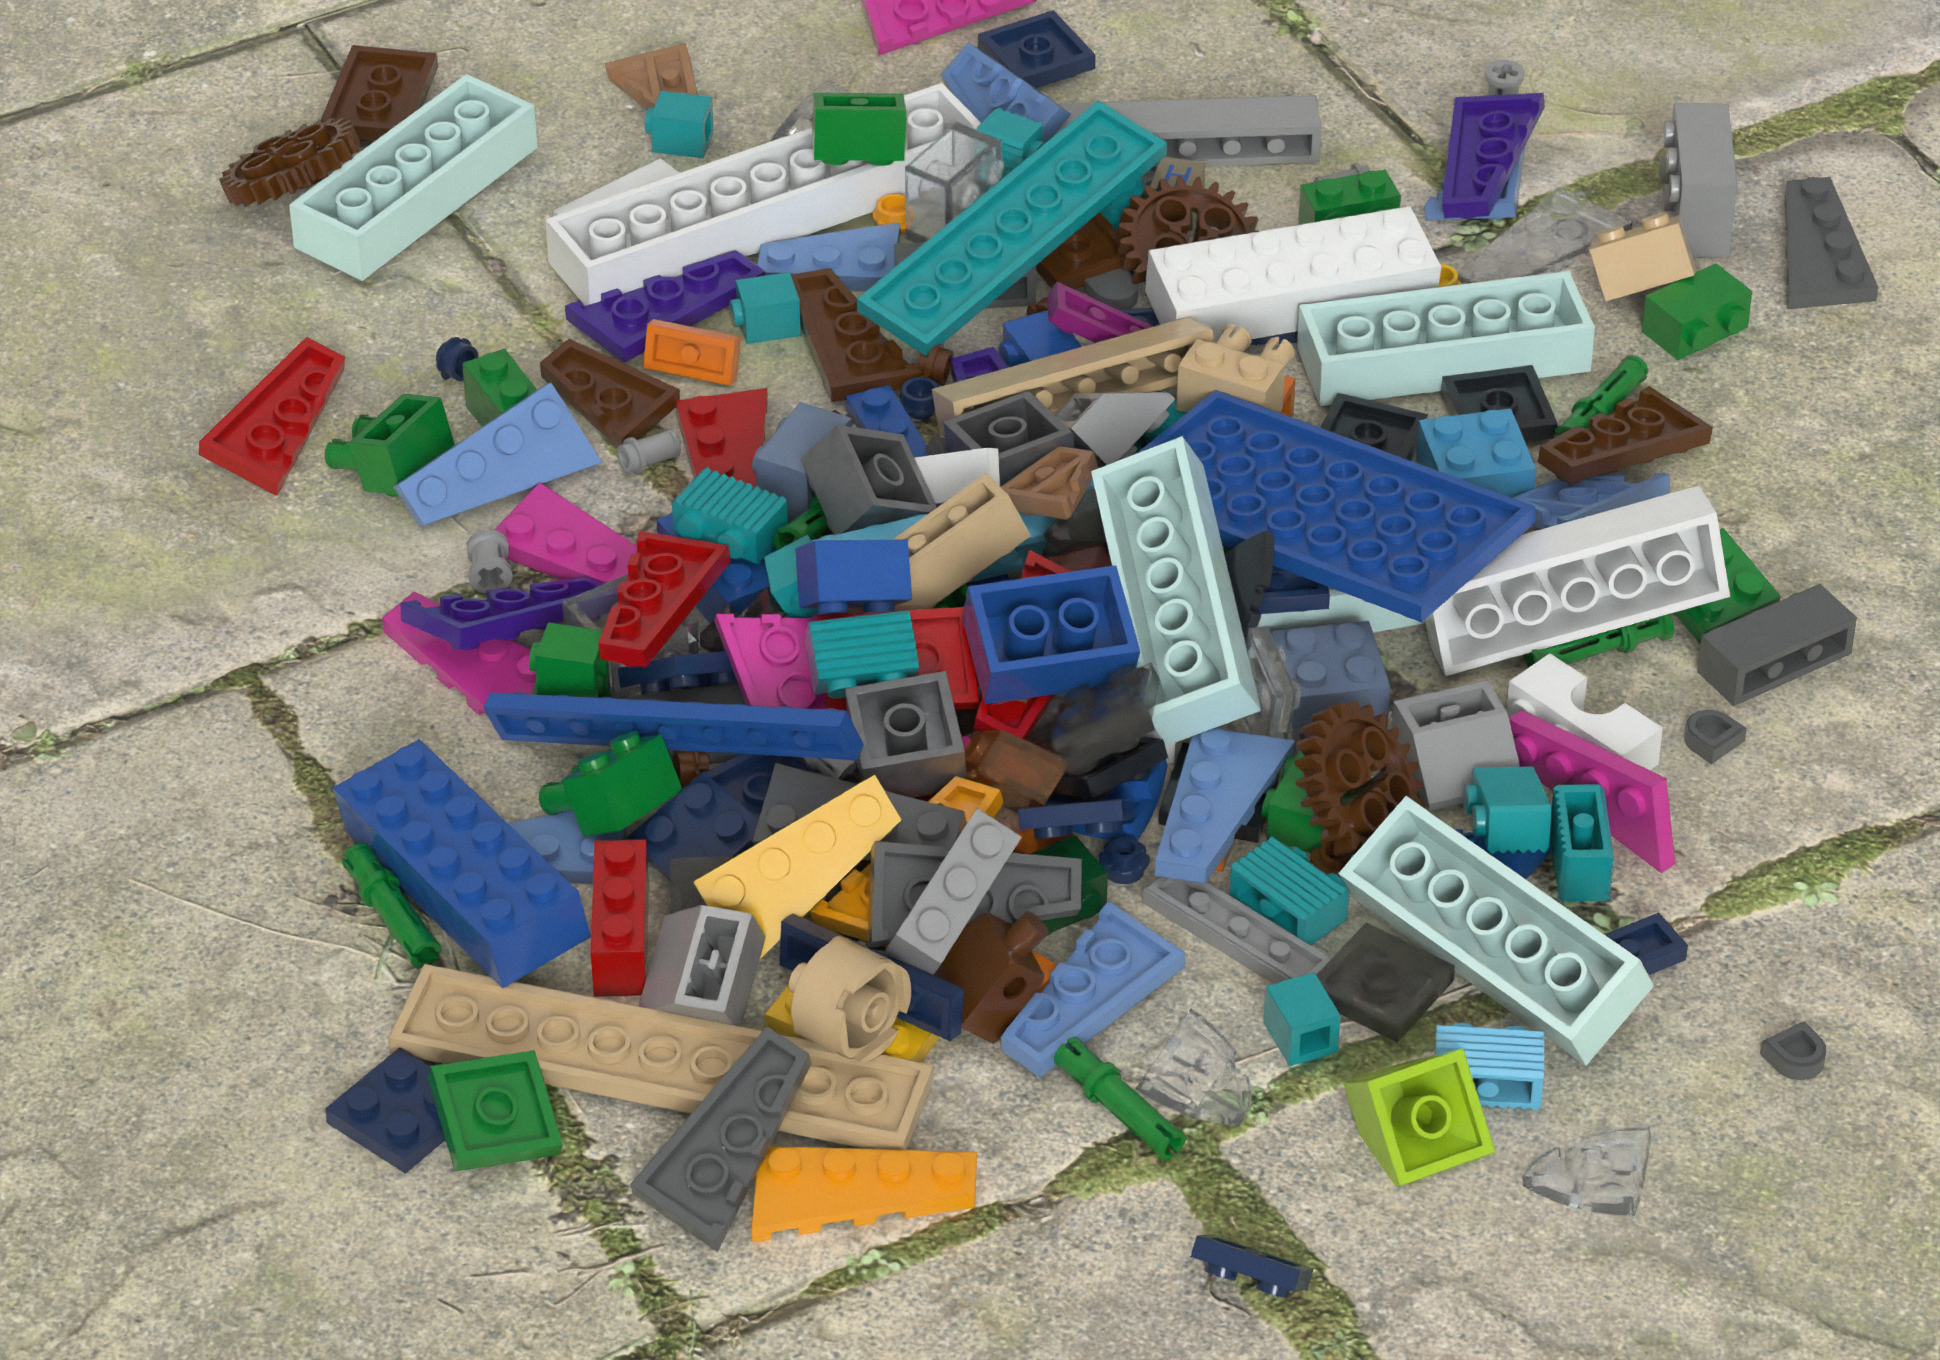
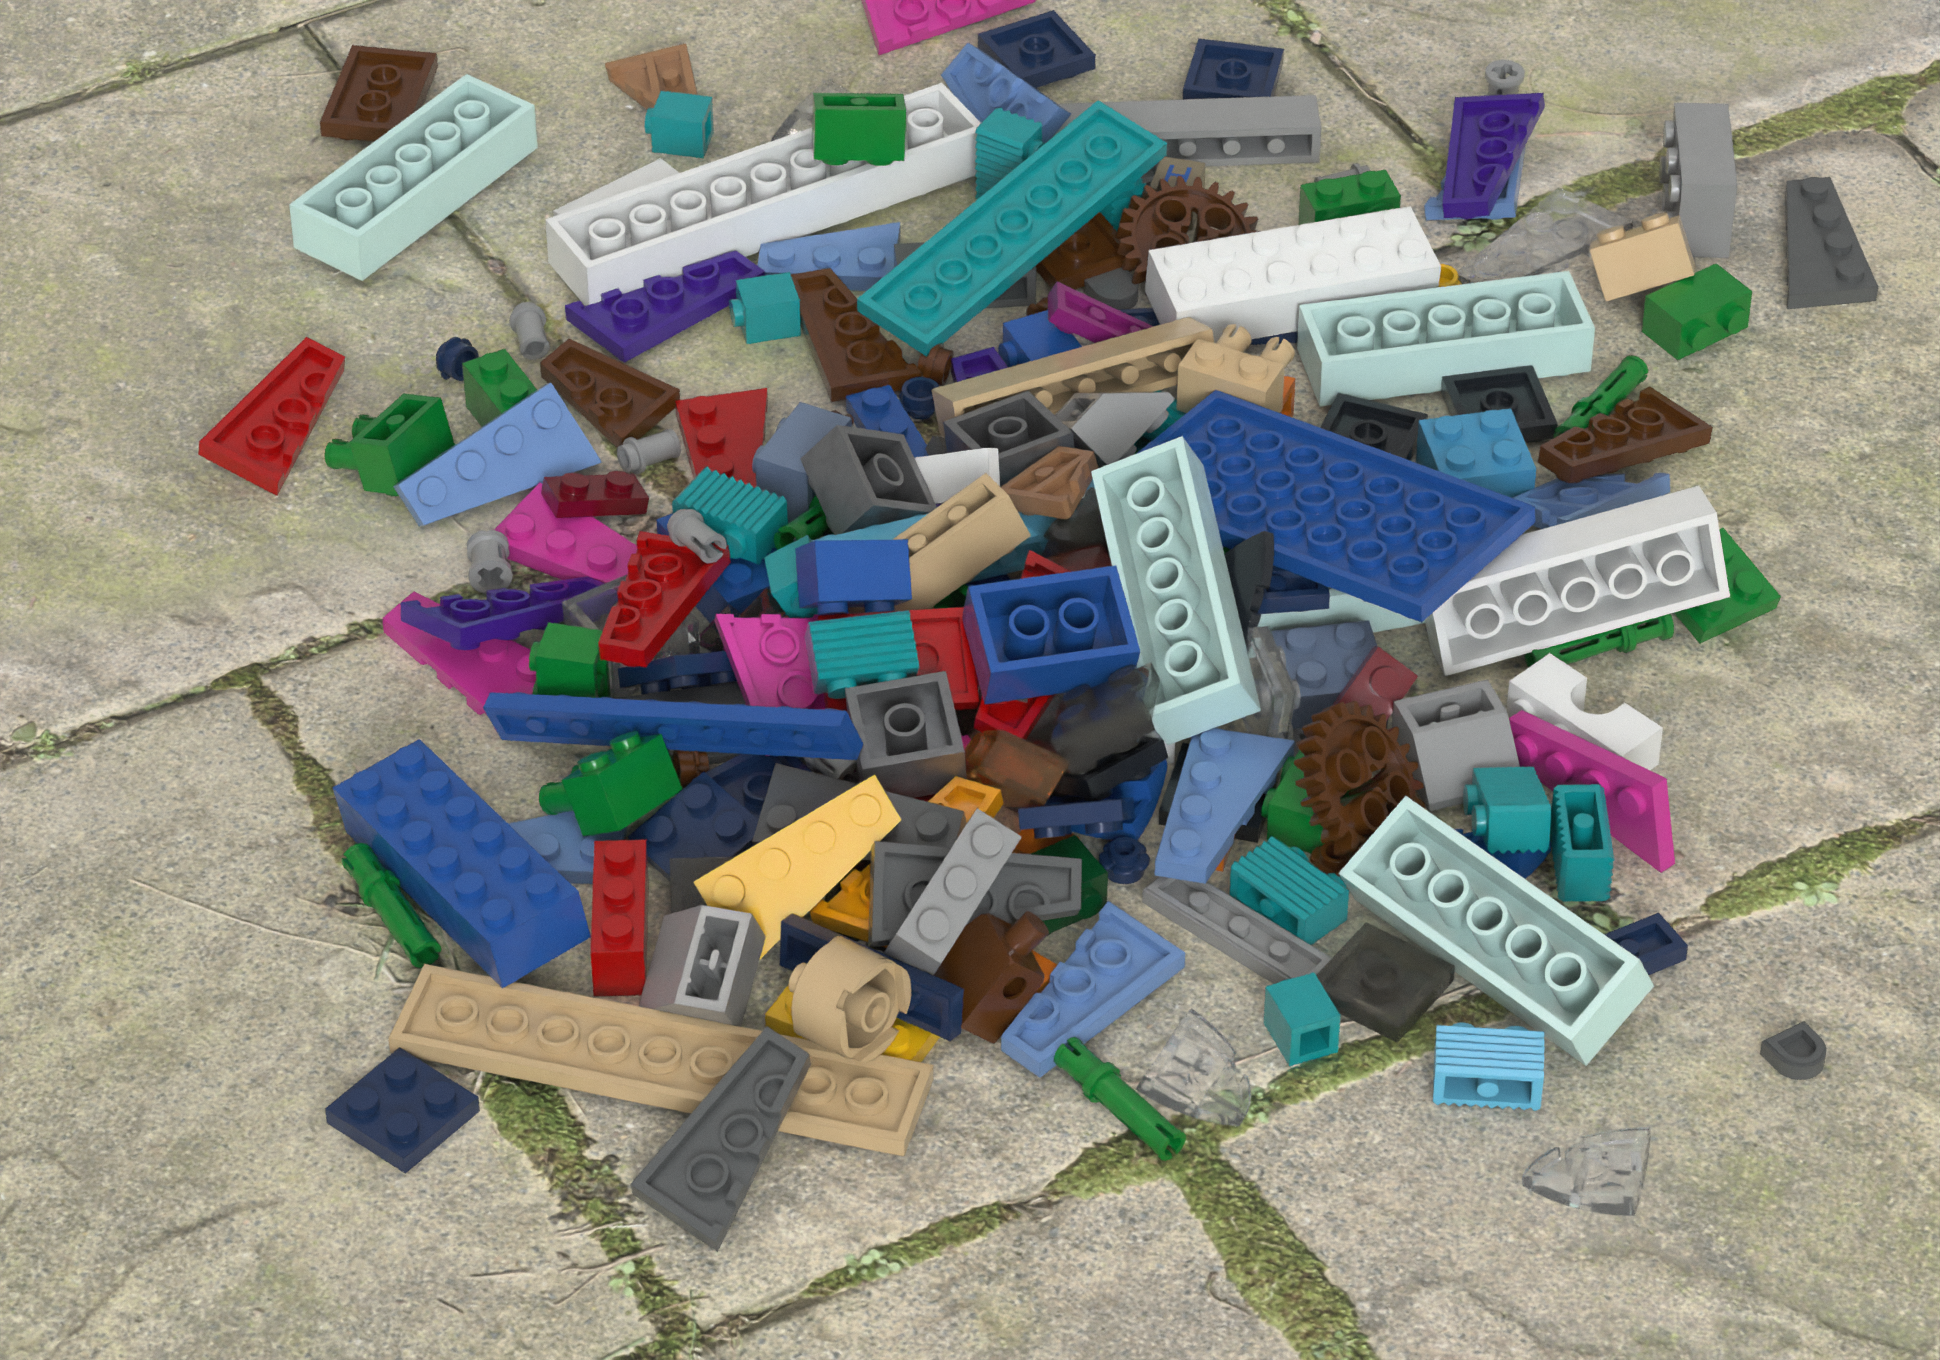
(290, 161): reddish brown gear -> none
(494, 1110): green plate -> none
(528, 323): none -> light grey pin
(595, 495): none -> dark red plate
(688, 529): none -> light grey pin
(692, 352): orange tile -> none
(841, 1184): light orange wing -> none
(891, 210): light orange plate -> none
(949, 179): clear brick -> none
(1228, 1258): dark blue plate -> none
(1232, 70): none -> dark blue plate
(1378, 683): none -> dark red plate
(1420, 1116): lime slope -> none
(1713, 734): dark grey tile -> none
(1776, 644): dark grey brick -> none

